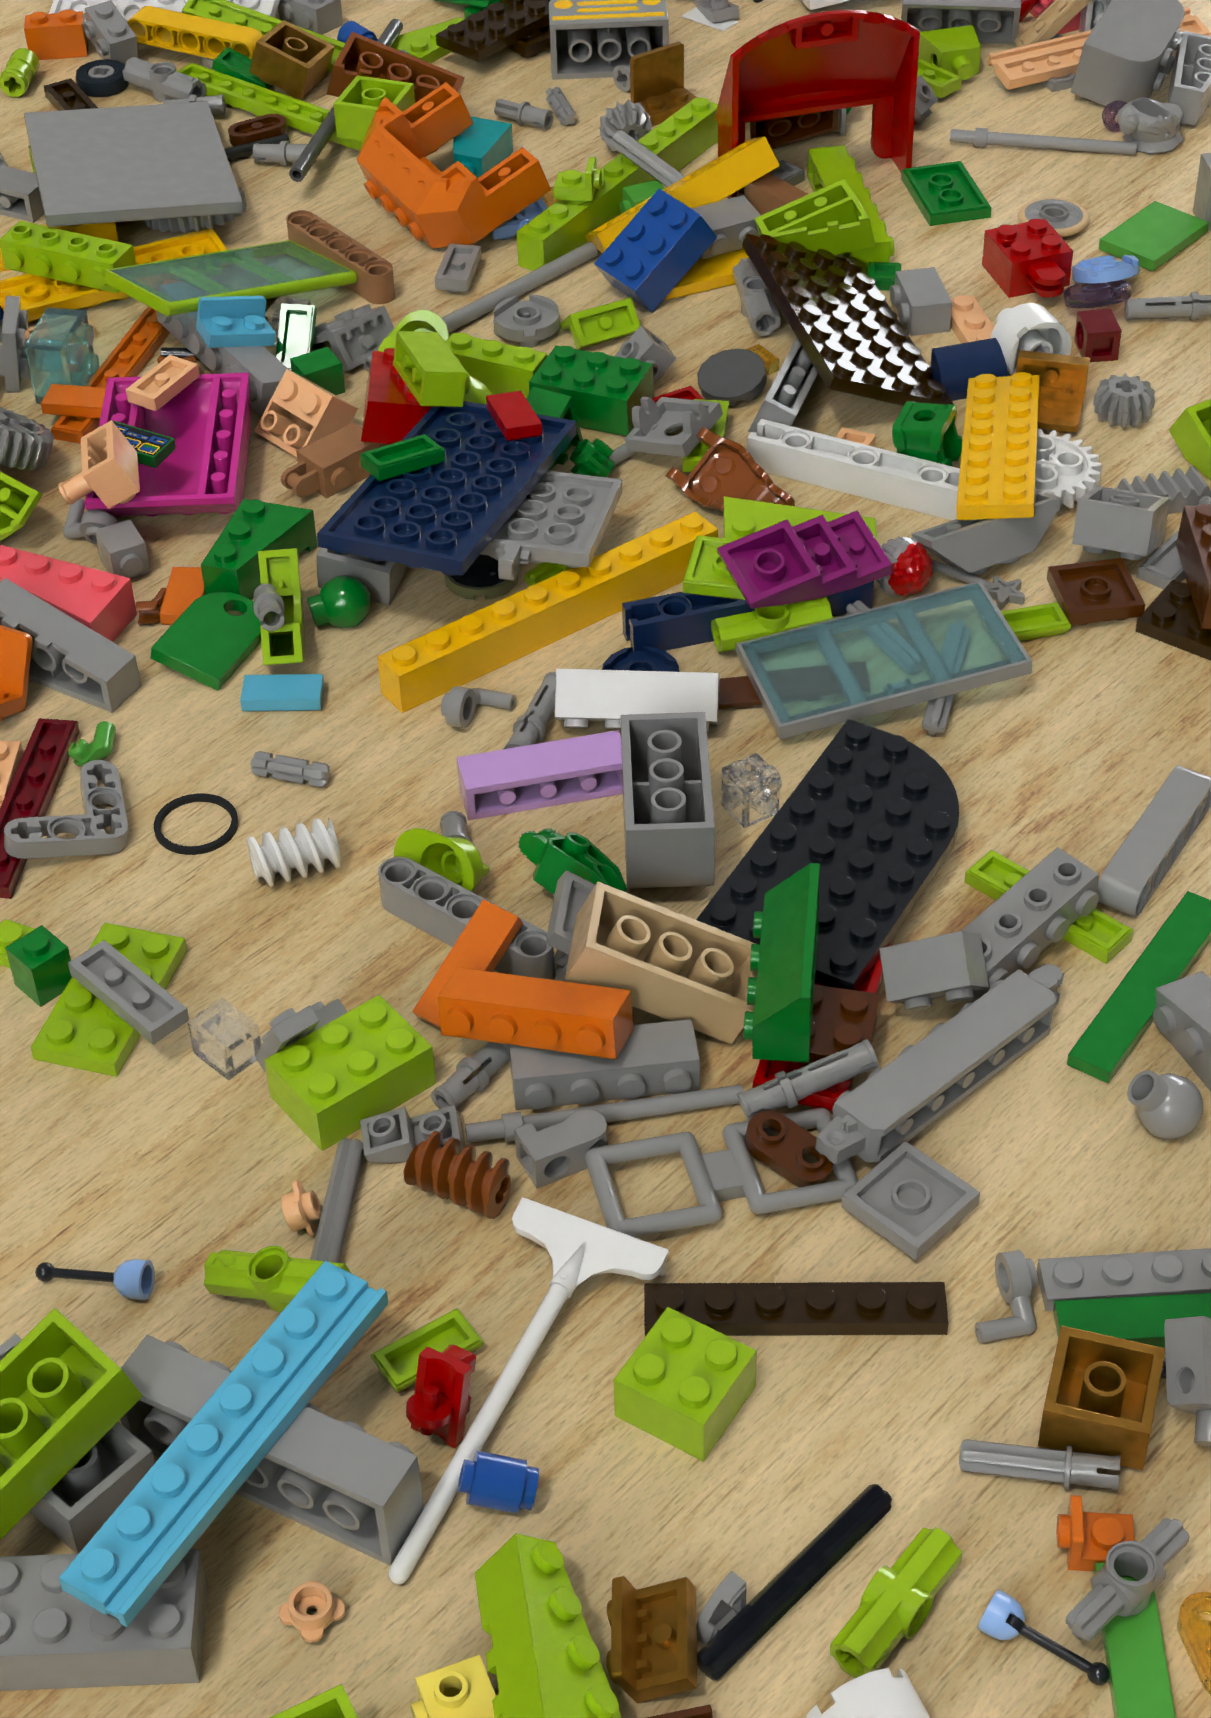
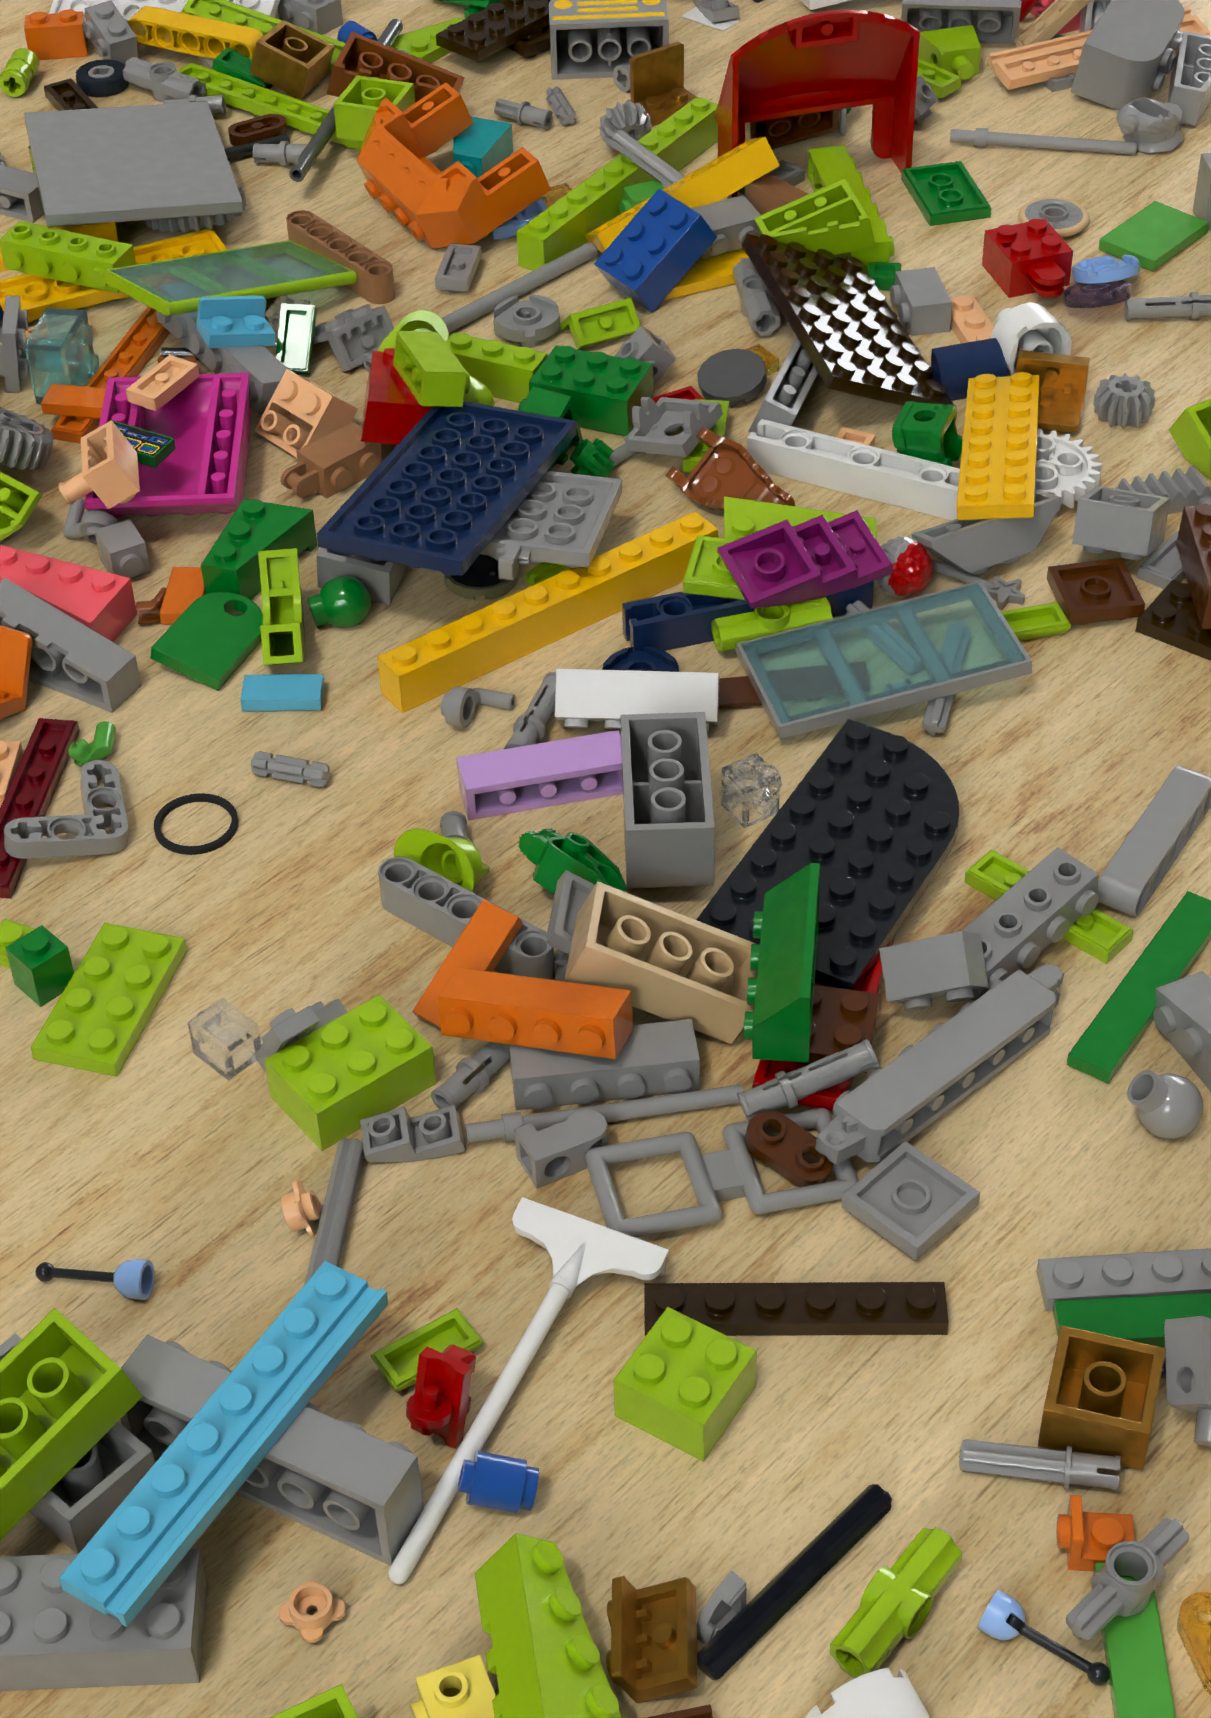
(128, 992): light grey plate -> none
(260, 1275): lime piece -> none
(268, 607): light grey pin -> none
(294, 851): white piece -> none
(321, 368): green brick -> none
(402, 457): green tile -> none
(459, 1175): dark orange piece -> none
(514, 415): red tile -> none
(578, 185): lime bracket -> none
(1015, 1281): light grey plate -> none
(1097, 335): dark red brick -> none
(1109, 114): plate -> none

